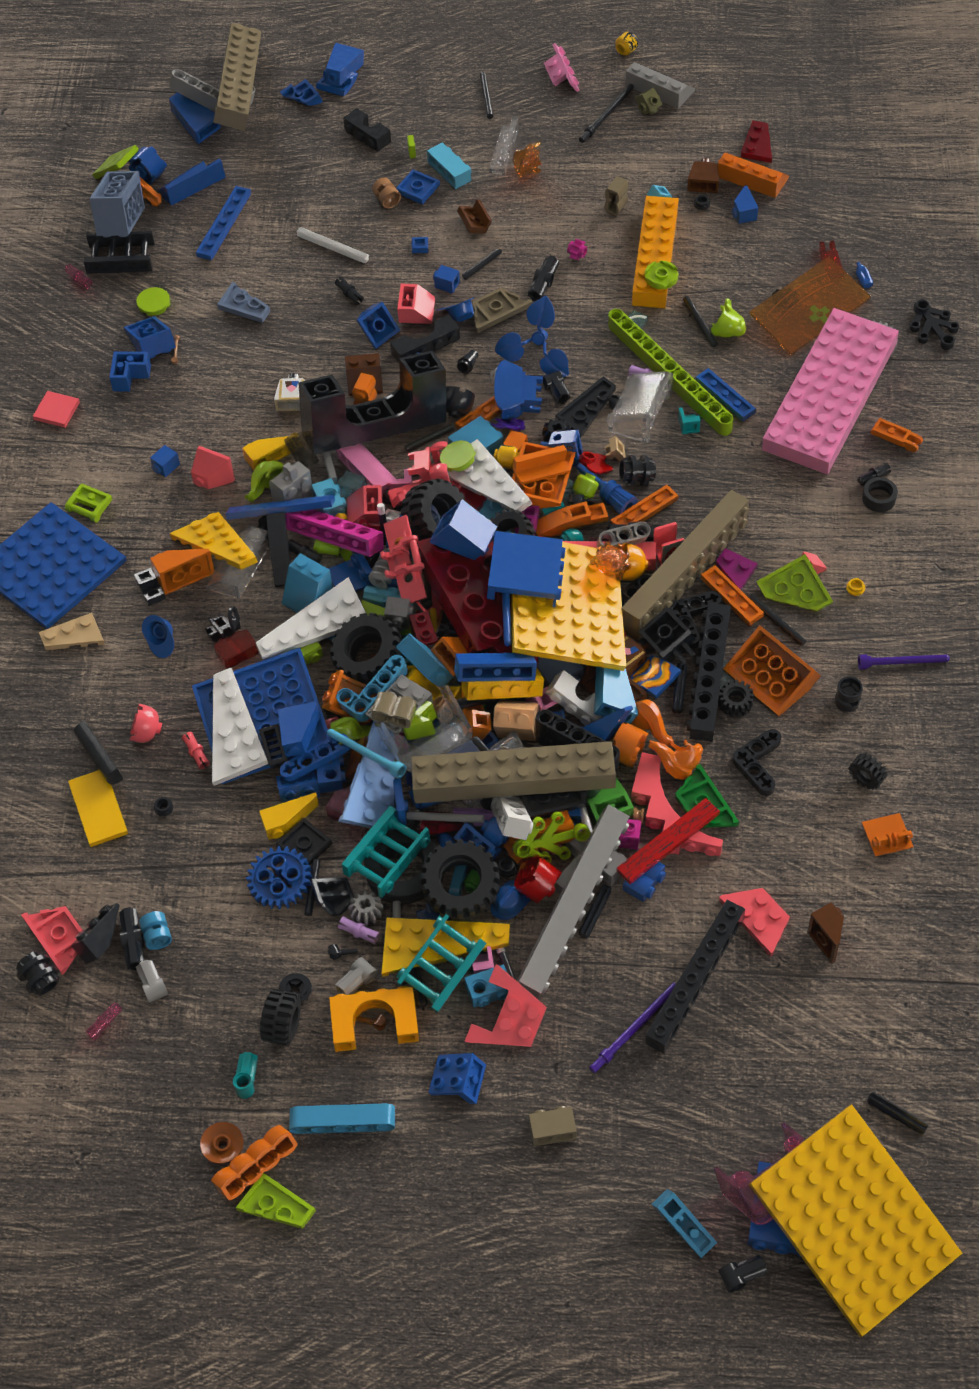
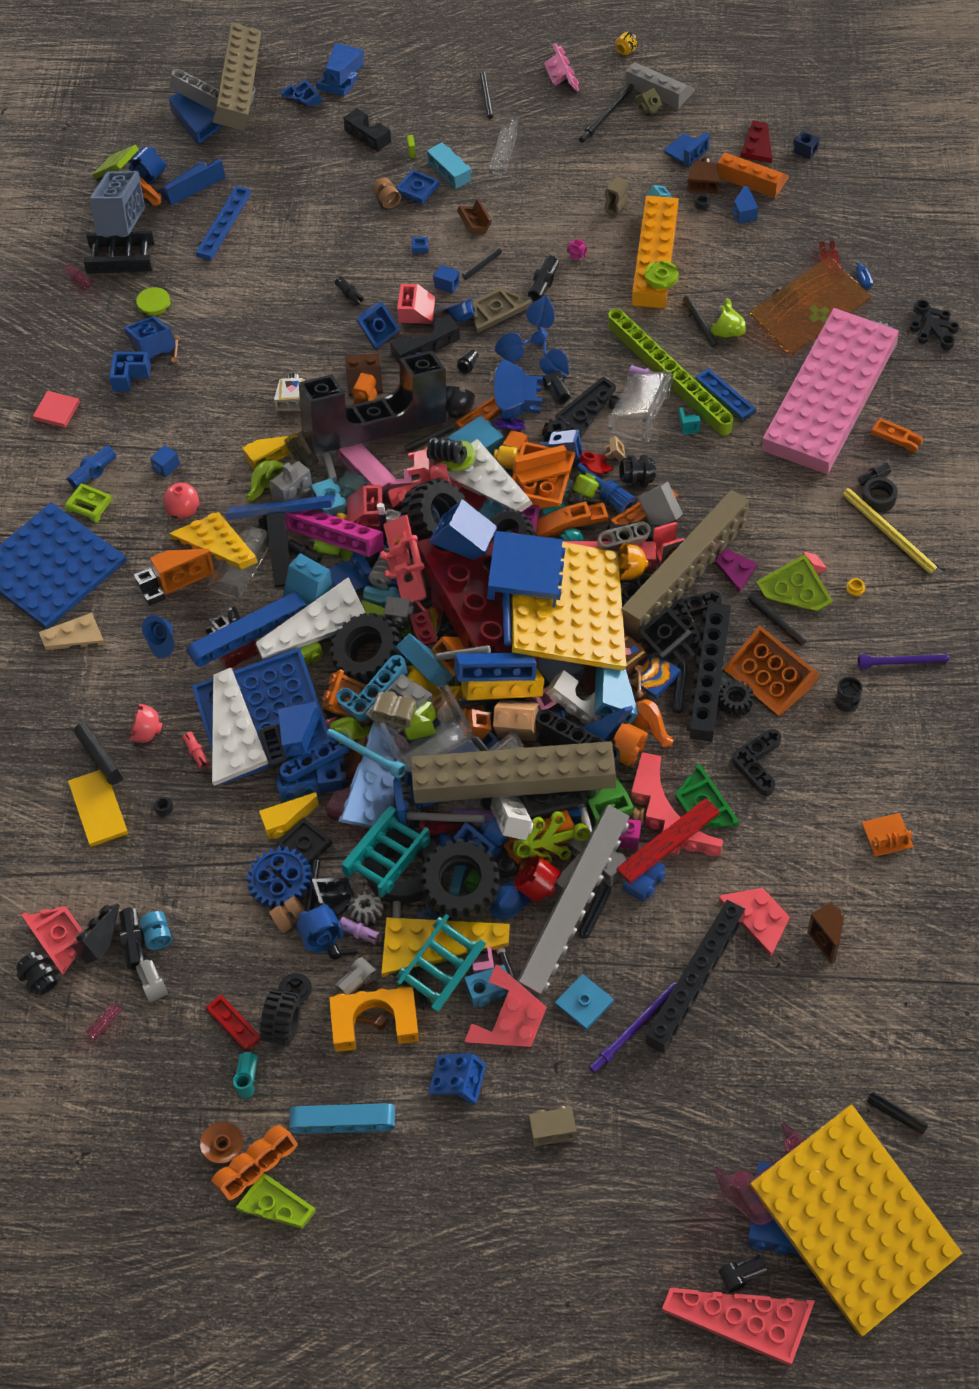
(91, 467): none -> blue piece
(181, 500): none -> coral cylinder
(211, 469): coral slope -> none
(233, 1023): none -> red tile
(242, 304): sand blue wing -> none
(245, 630): none -> blue beam
(281, 916): none -> medium nougat wheel
(319, 928): none -> blue brick
(332, 245): white axle -> none
(446, 450): none -> black piece
(451, 654): none -> light grey bar
(527, 159): clear orange hair -> none
(584, 1002): none -> dark azure plate
(611, 560): clear orange hair -> none
(639, 318): clear light blue tile -> none
(639, 669): none -> medium nougat hinge
(660, 505): none -> light grey slope
(678, 762): orange piece -> none
(684, 1222): dark azure slope -> none
(688, 149): none -> blue bracket
(732, 595): orange plate -> none
(753, 1321): none -> coral wing
(806, 144): none -> dark blue brick
(867, 771): black tyre -> none
(892, 533): none -> light yellow axle

